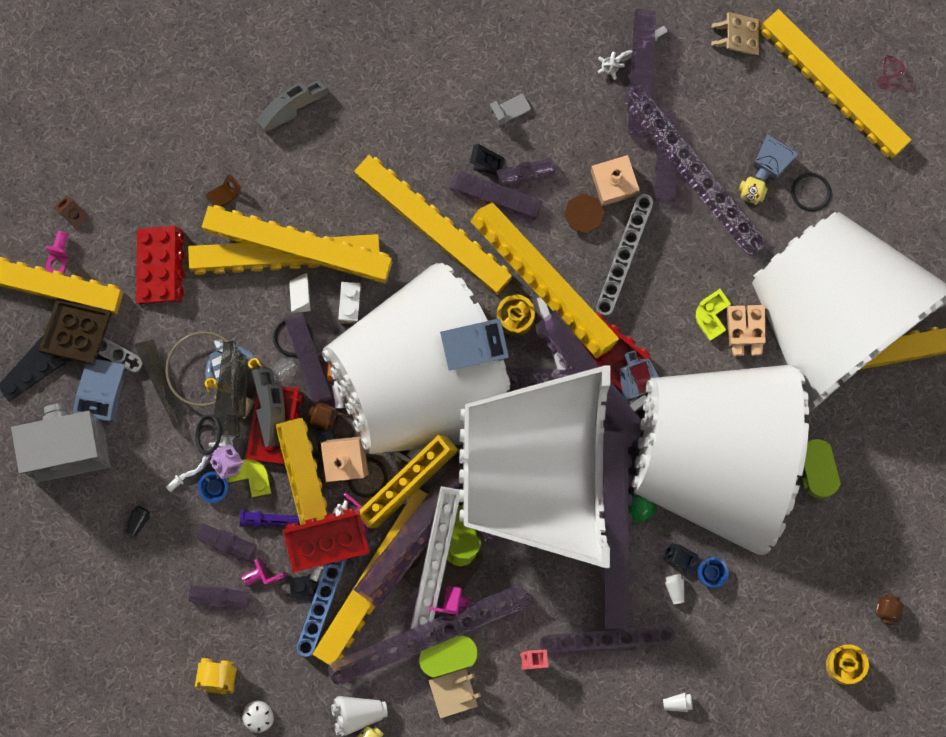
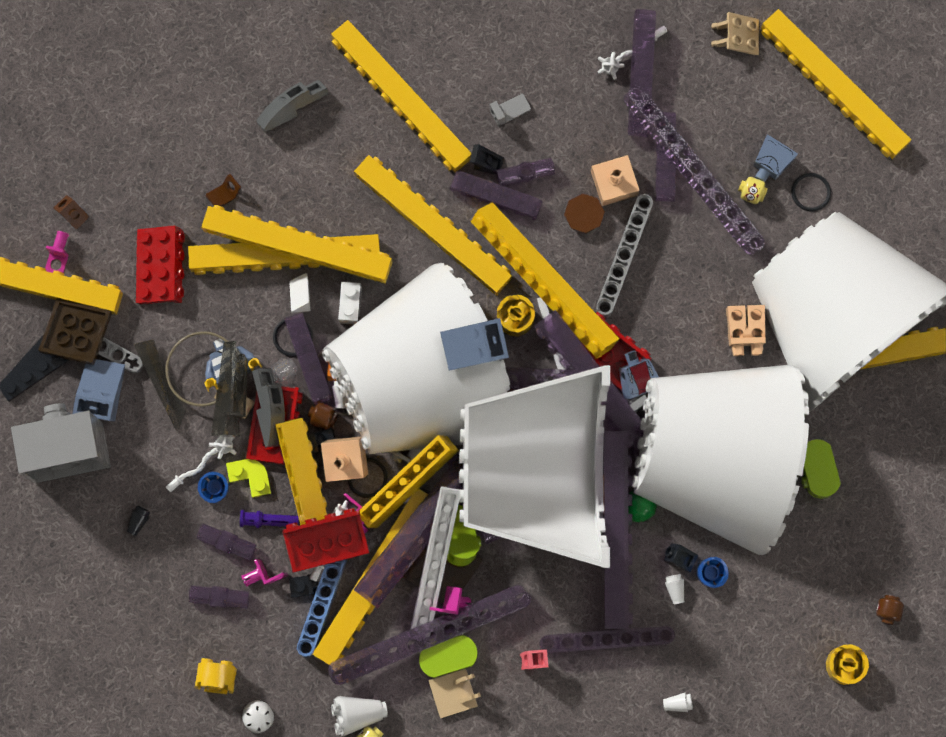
(218, 434): black tyre -> none
(226, 461): lavender brick -> none
(401, 96): none -> yellow brick
(707, 312): neon yellow plate -> none
(883, 81): clear pink piece -> none

